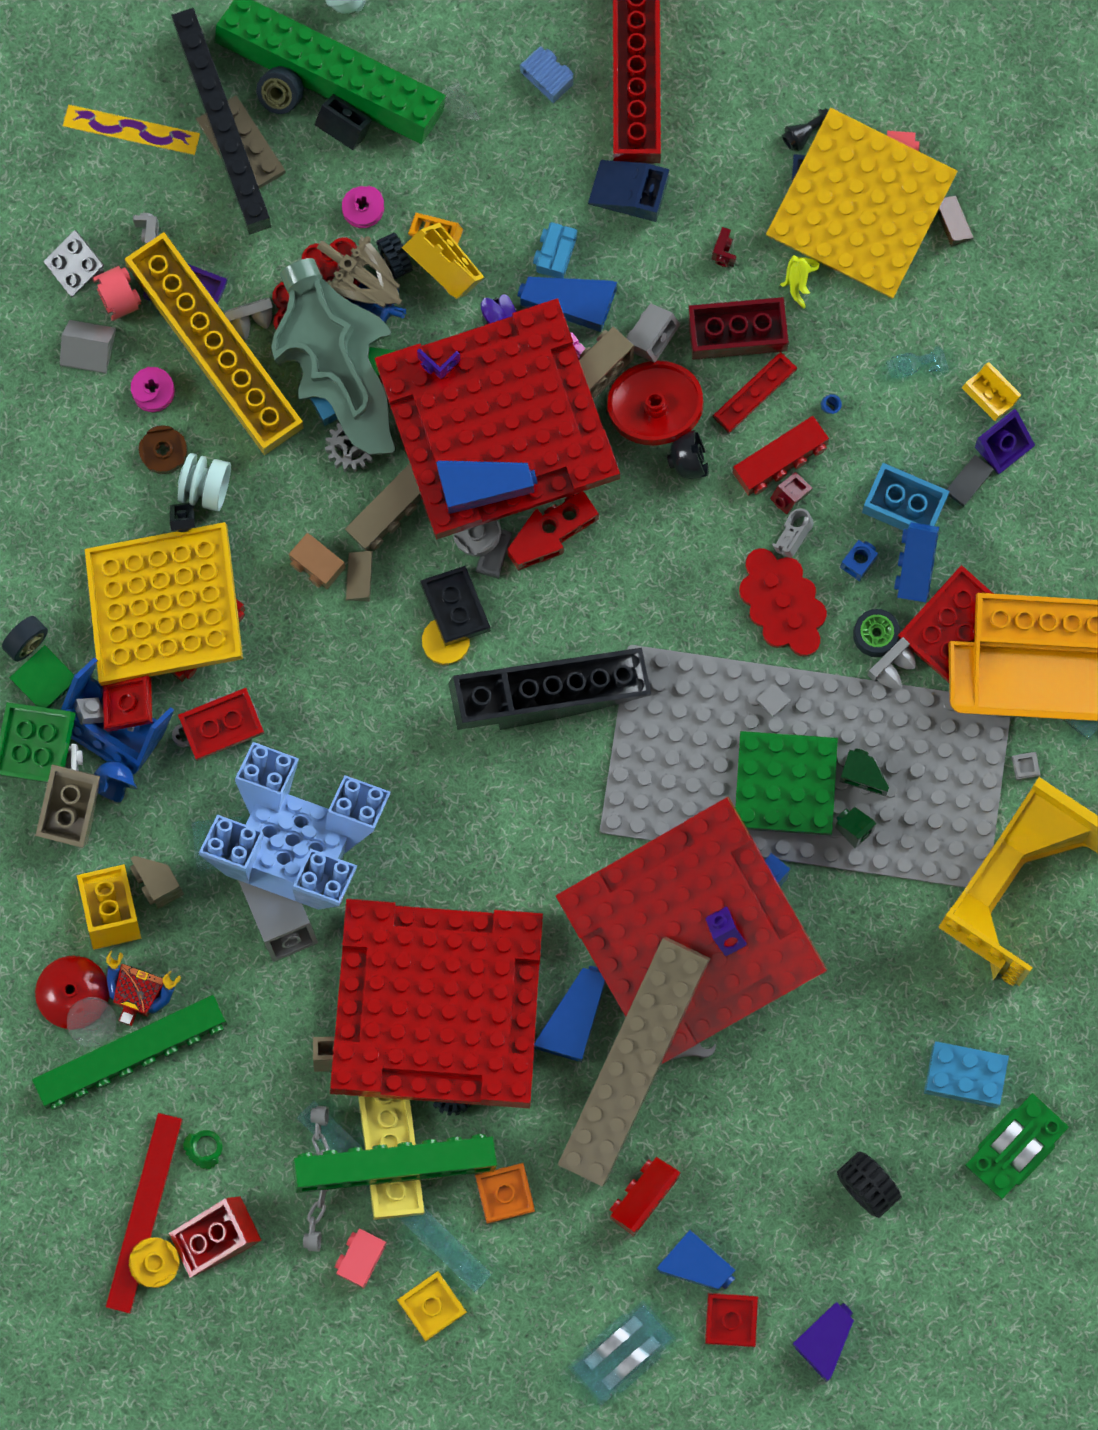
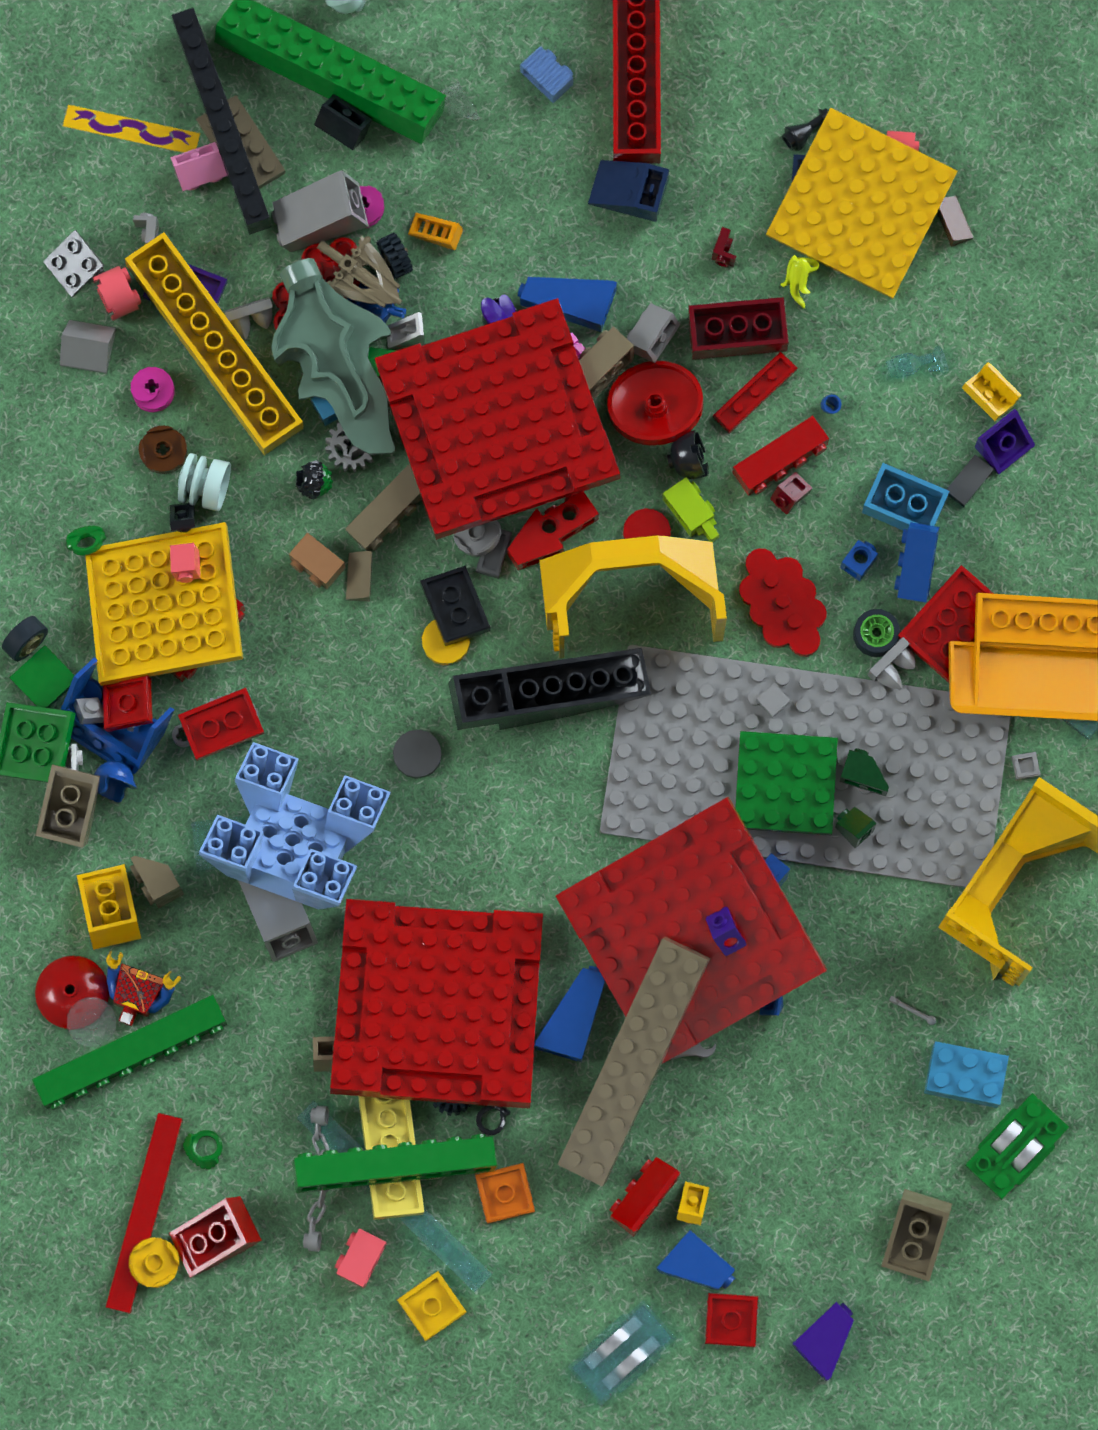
(74, 538): none -> green piece
(185, 562): none -> coral brick
(199, 167): none -> bright pink brick
(269, 94): wheel -> none
(314, 480): none -> black piece
(319, 212): none -> light grey slope
(406, 332): none -> white slope
(417, 754): none -> dark grey tile
(430, 366): dark purple bracket -> none
(444, 260): yellow wedge -> none
(482, 483): blue slope -> none
(503, 1113): none -> black piece
(556, 250): dark azure brick -> none
(646, 523): none -> red tile
(684, 559): none -> yellow panel
(691, 510): none -> lime hinge
(692, 1203): none -> yellow slope
(773, 1008): none -> blue slope
(793, 536): light grey piece -> none
(869, 1184): black tyre -> none
(916, 1235): none -> dark tan slope
(931, 1020): none -> light grey hinge

